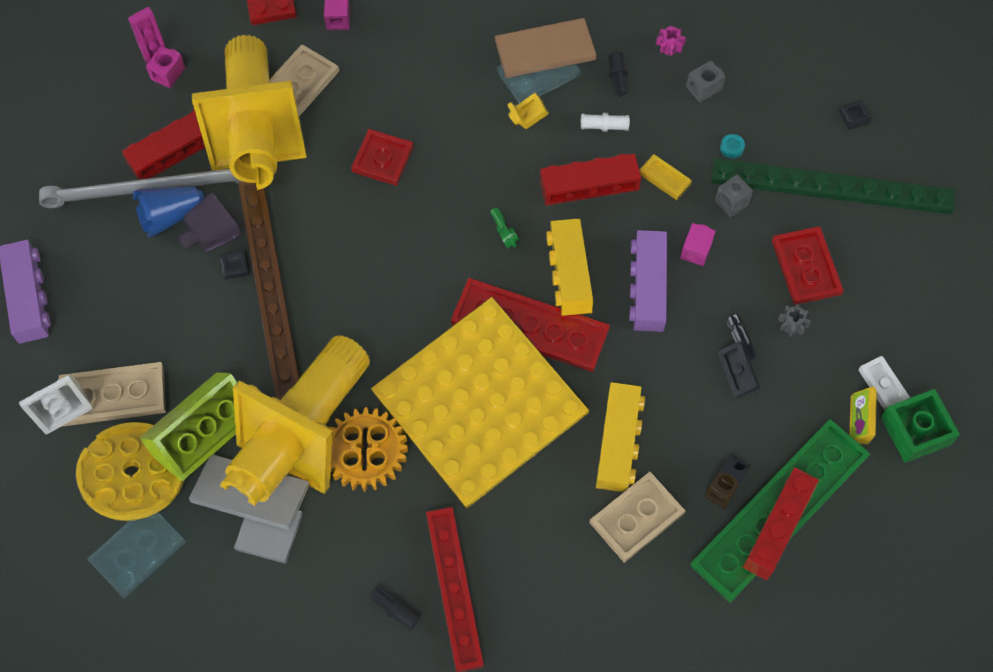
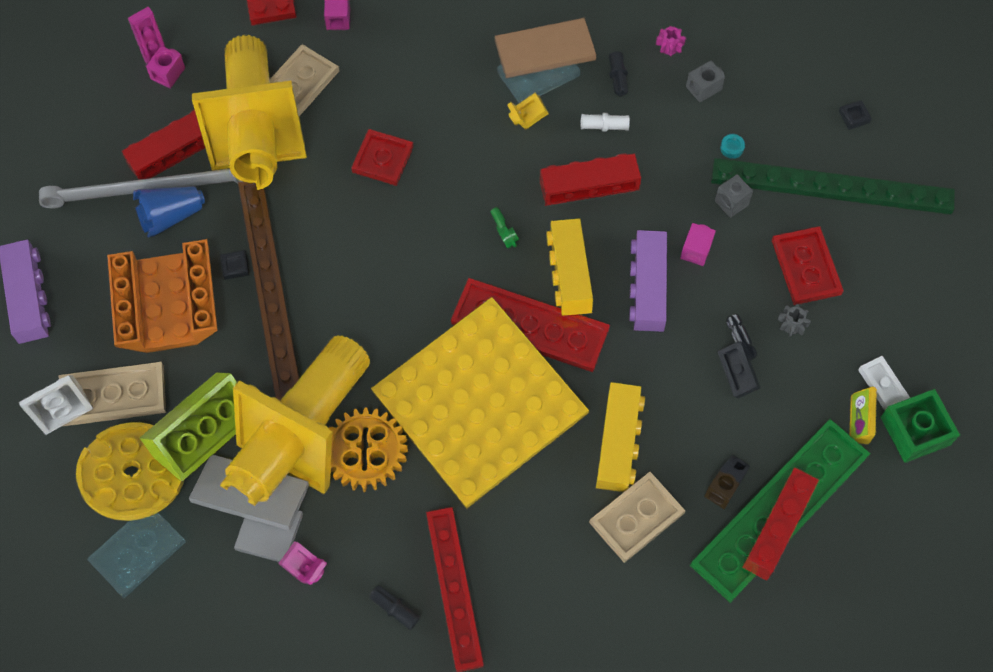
(162, 299): none -> orange slope
(209, 225): clear purple torso -> none
(302, 564): none -> dark pink bracket
(665, 177): yellow tile -> none

